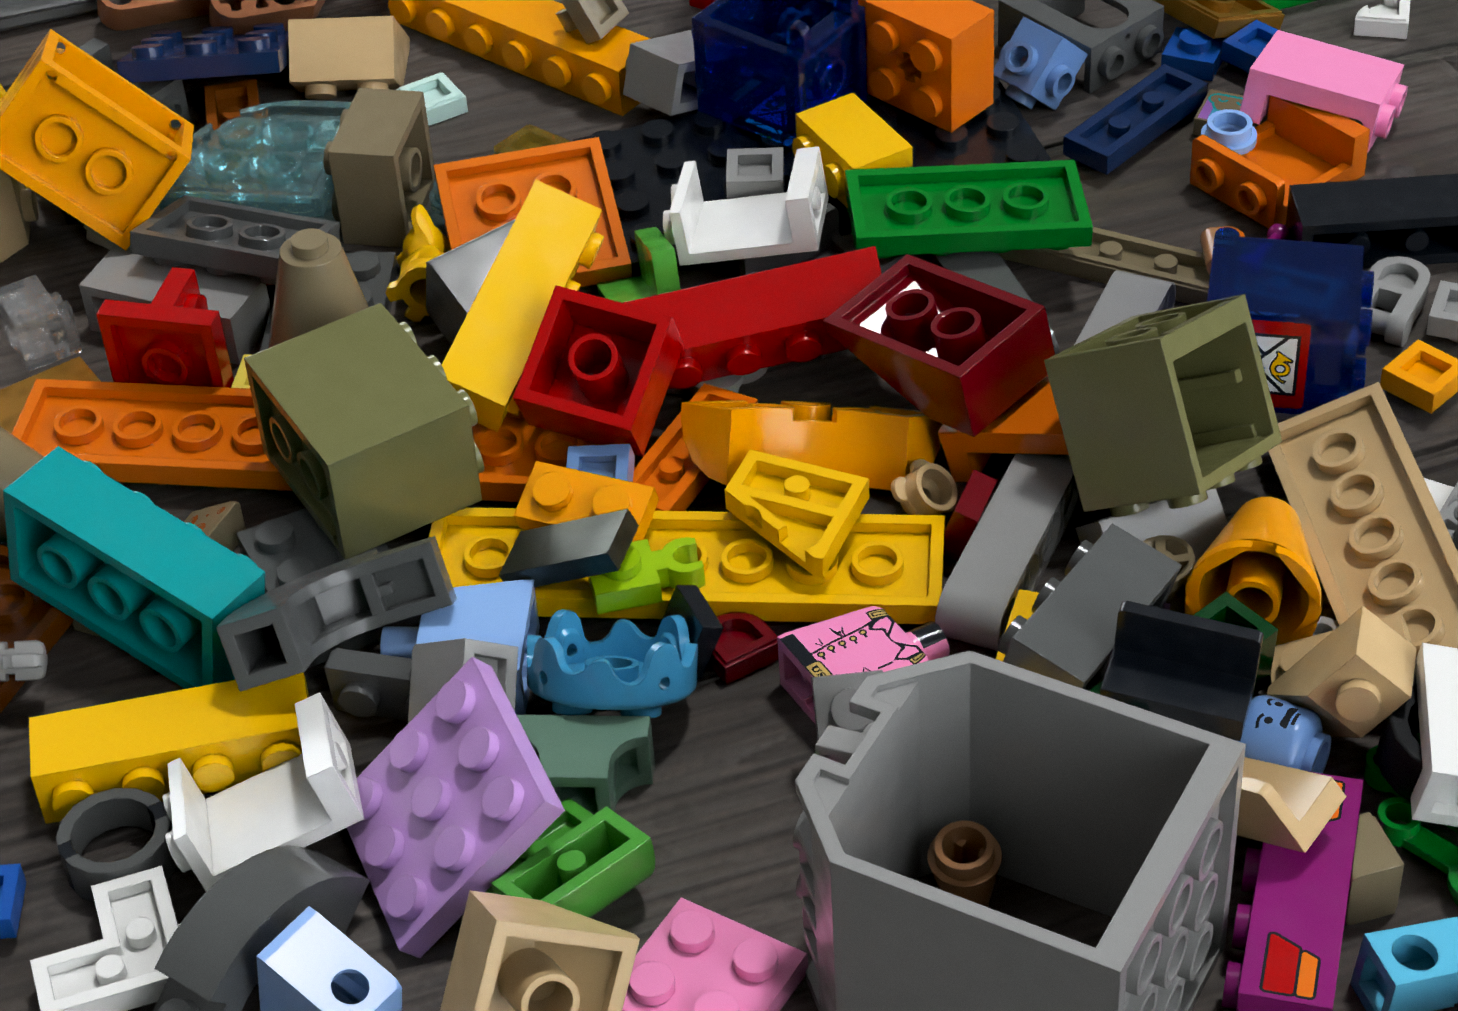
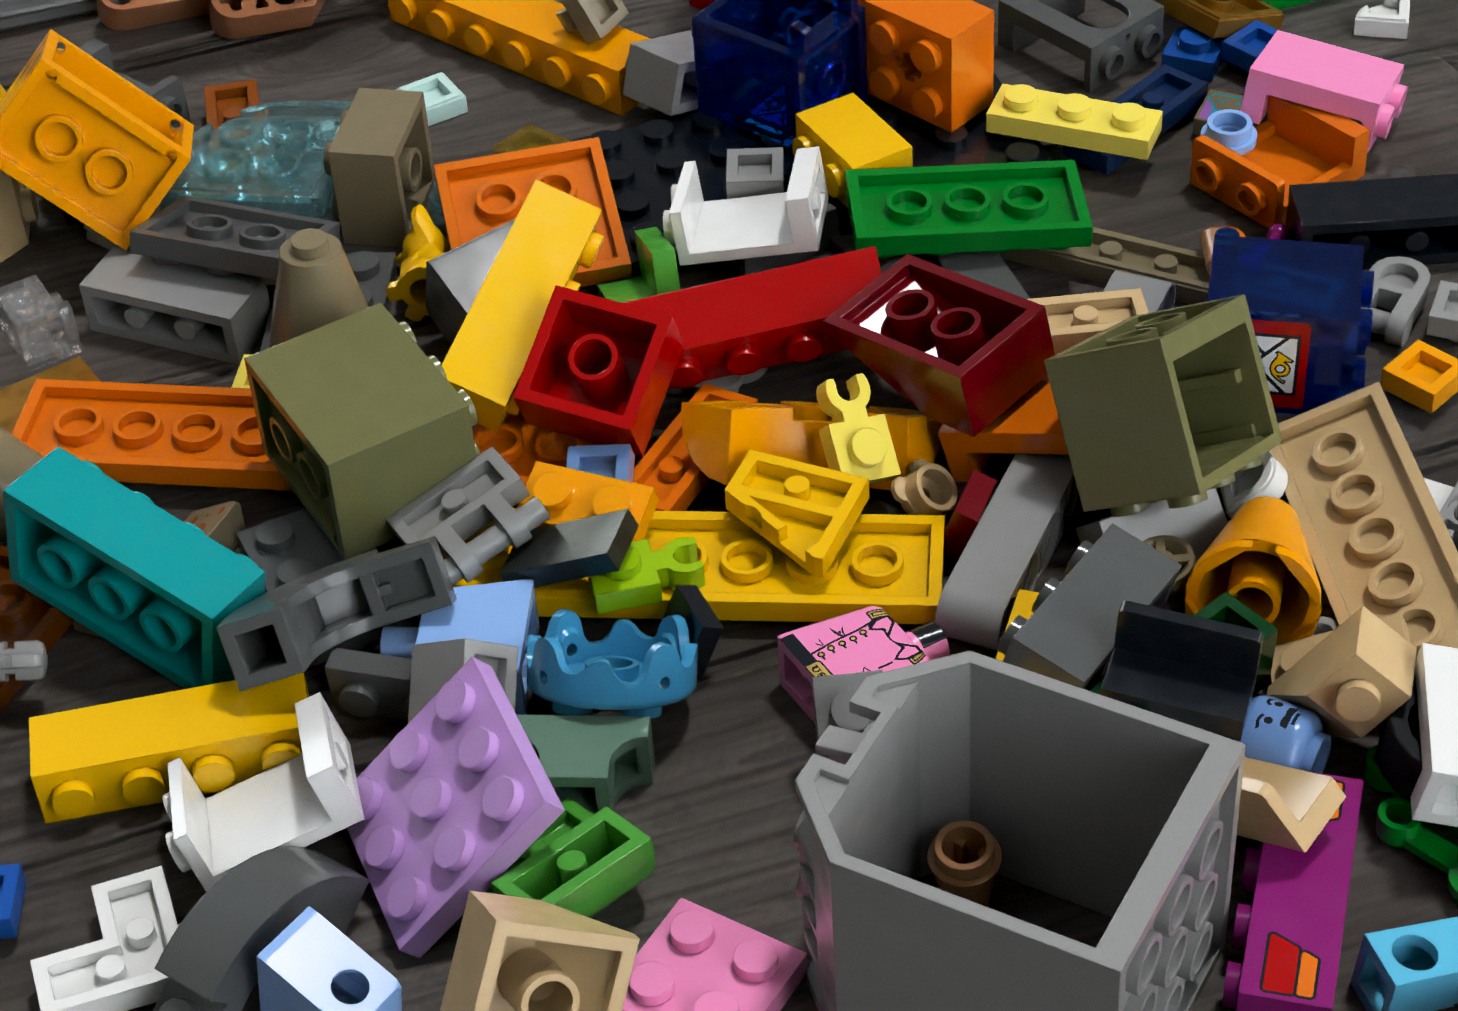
(106, 812): dark grey piece -> none
(166, 340): red bracket -> none
(207, 55): dark blue plate -> none
(346, 54): tan slope -> none
(465, 504): none -> light grey plate
(743, 646): dark red tile -> none
(854, 440): none -> light yellow plate
(1038, 65): medium blue brick -> none
(1074, 121): none -> light yellow plate
(1087, 314): none -> tan plate
(1261, 481): none -> white tile
(1374, 874): dark tan slope -> none

